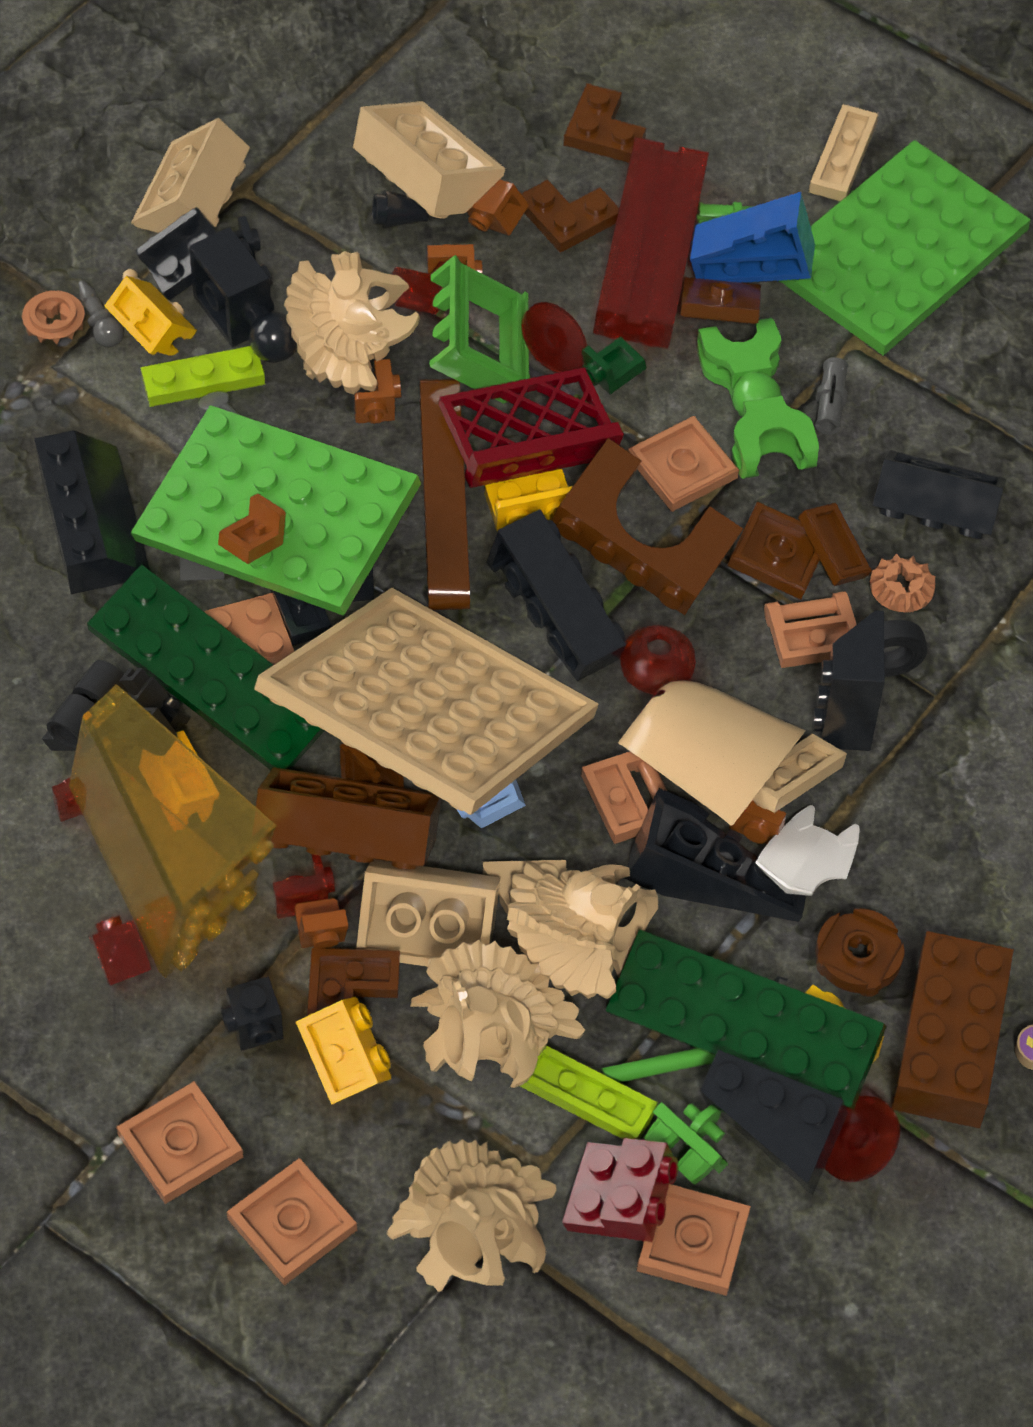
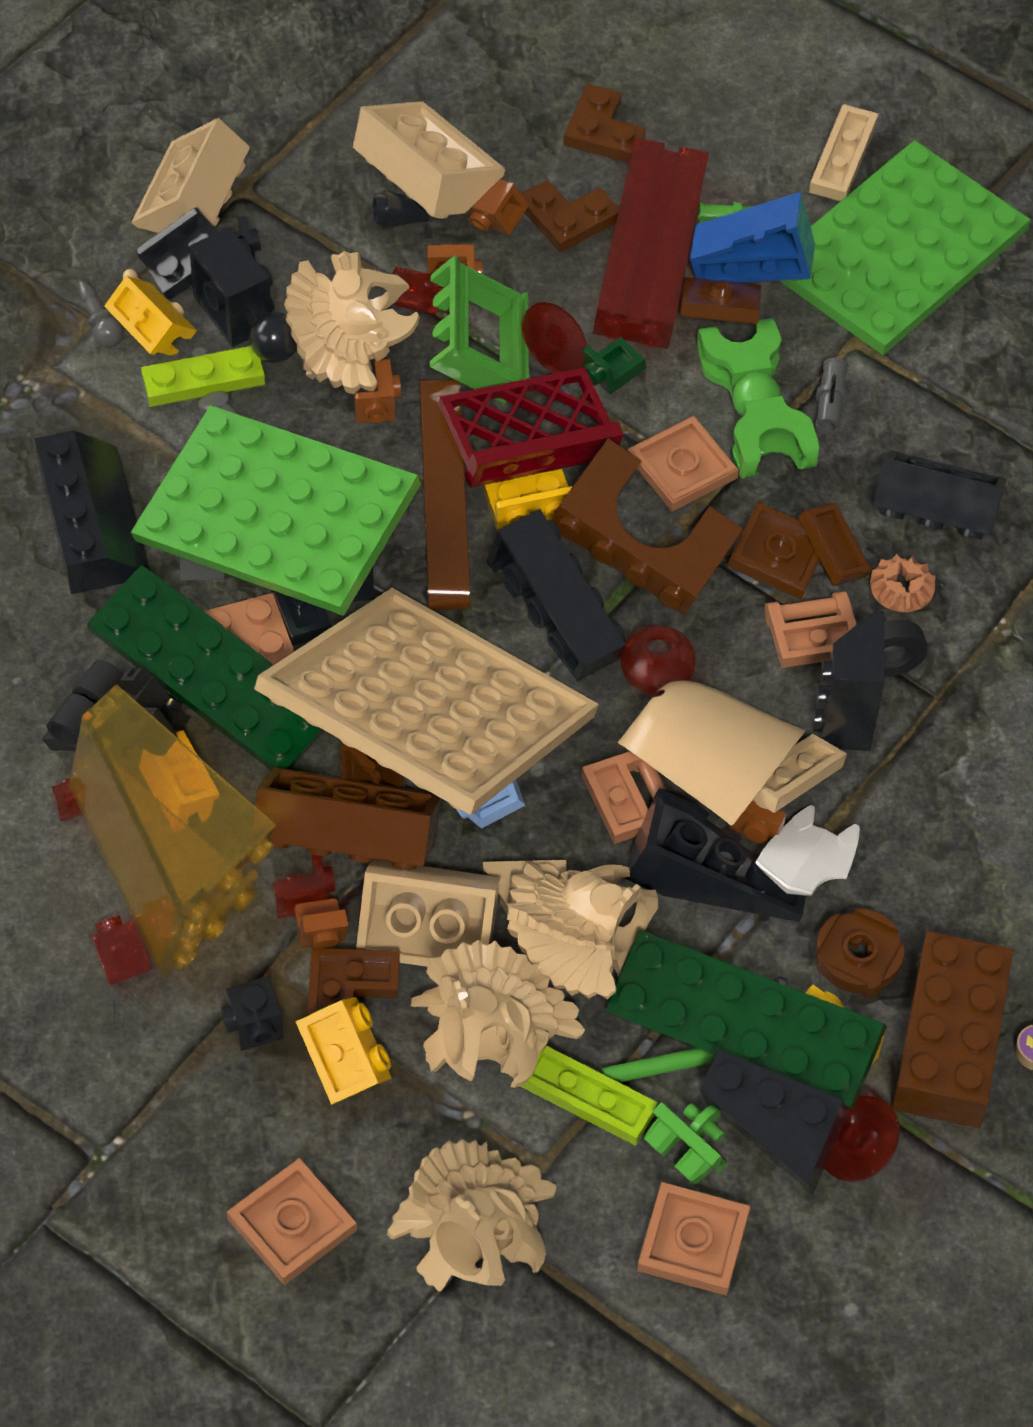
(47, 306): nougat gear -> none
(179, 1142): nougat plate -> none
(255, 533): dark orange bracket -> none
(621, 1189): plate -> none

